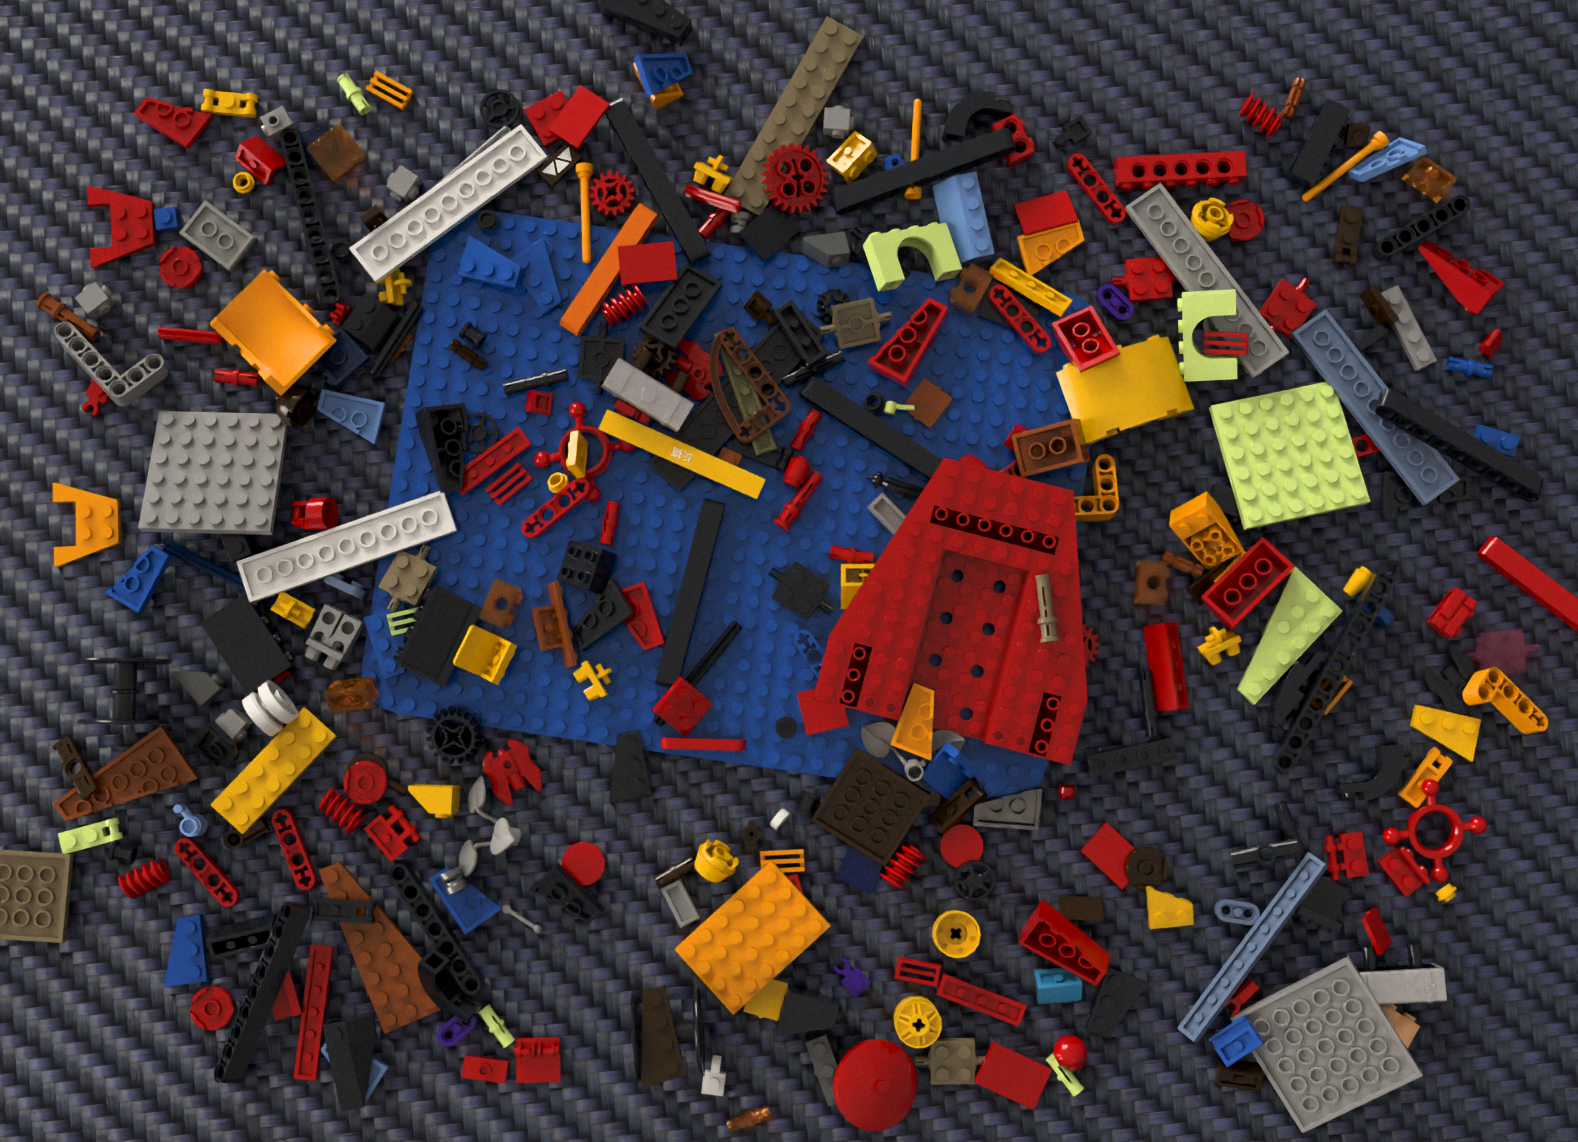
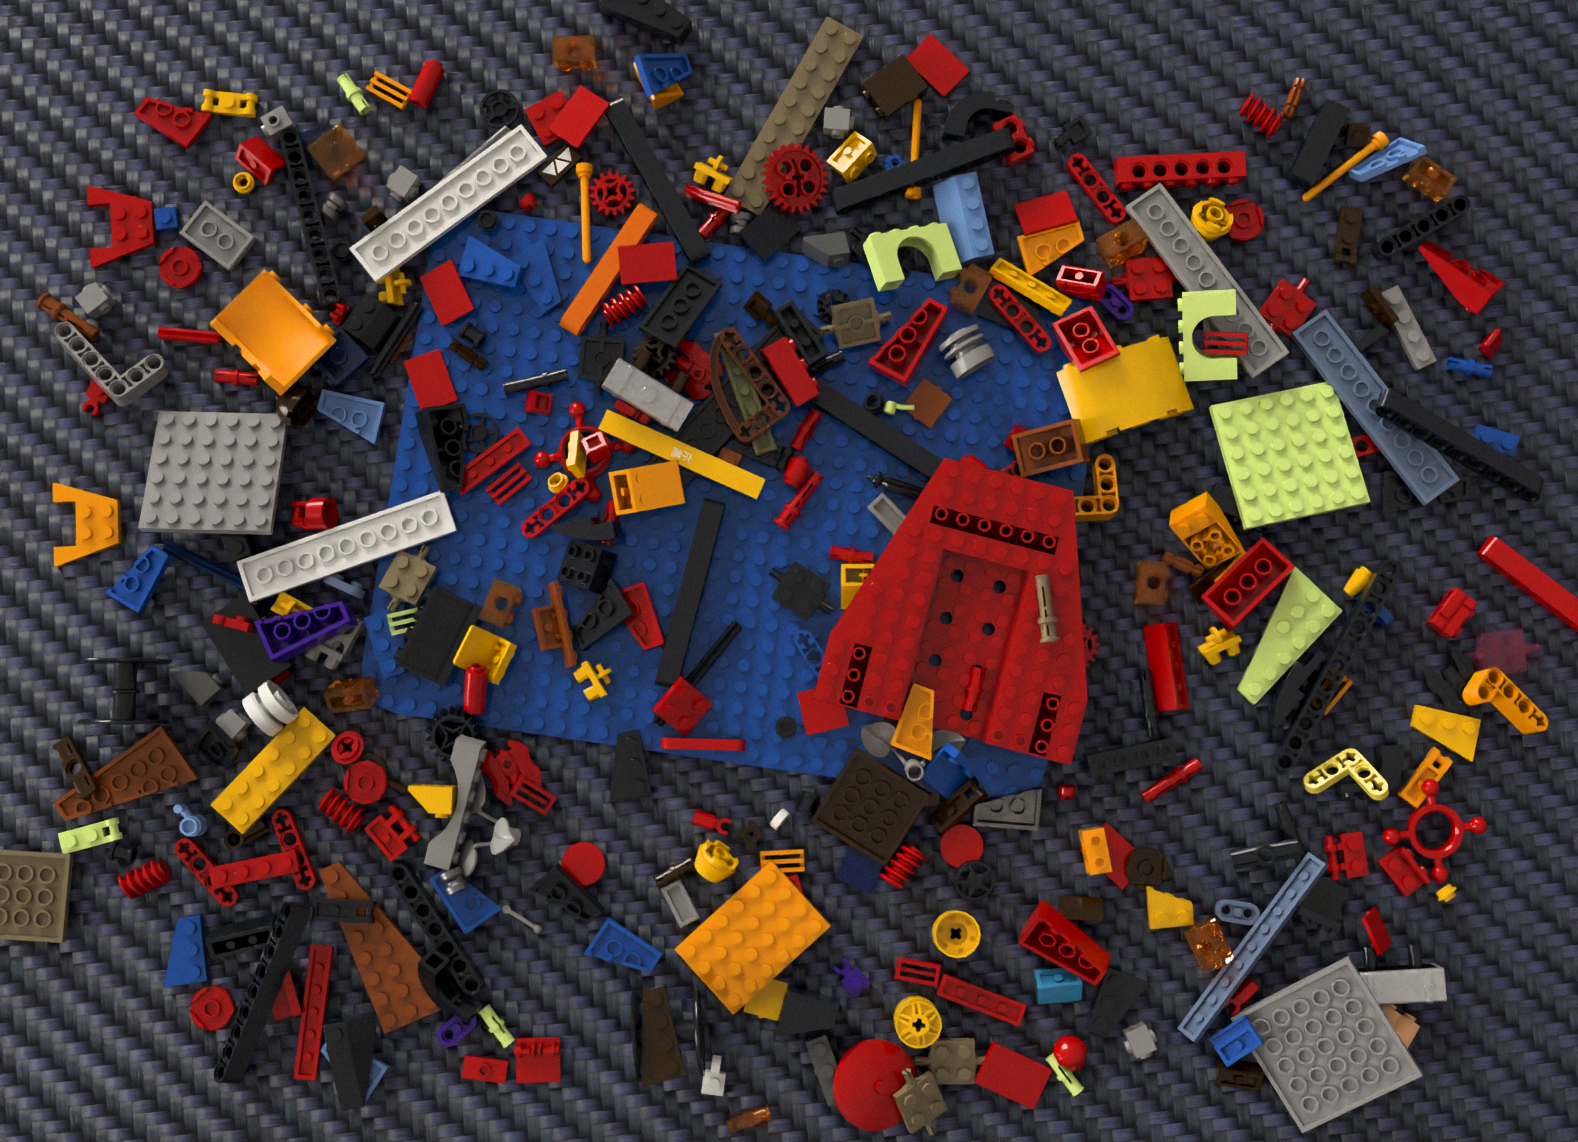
(240, 623): none -> red plate
(254, 869): none -> red plate
(299, 632): none -> dark purple wedge
(333, 206): none -> flat silver wheel
(339, 751): none -> red gear
(426, 84): none -> red brick
(430, 380): none -> red piece
(447, 293): none -> red piece
(466, 760): none -> light grey arch
(475, 689): none -> red brick
(517, 785): none -> red tile
(528, 202): none -> red hinge
(564, 45): none -> clear orange brick
(591, 529): none -> black slope
(596, 447): none -> red slope
(623, 947): none -> blue wing
(647, 487): none -> light orange slope
(709, 821): none -> red bar
(791, 371): none -> red wedge
(893, 87): none -> dark brown panel
(919, 1101): none -> dark tan plate
(937, 65): none -> red piece
(967, 352): none -> light grey wheel
(974, 689): none -> red pin
(1081, 282): none -> red brick
(1095, 850): none -> light orange brick
(1129, 234): none -> clear orange brick
(1139, 1040): none -> light grey brick
(1176, 777): none -> red pin
(1208, 956): none -> clear orange brick
(1352, 768): none -> light yellow beam

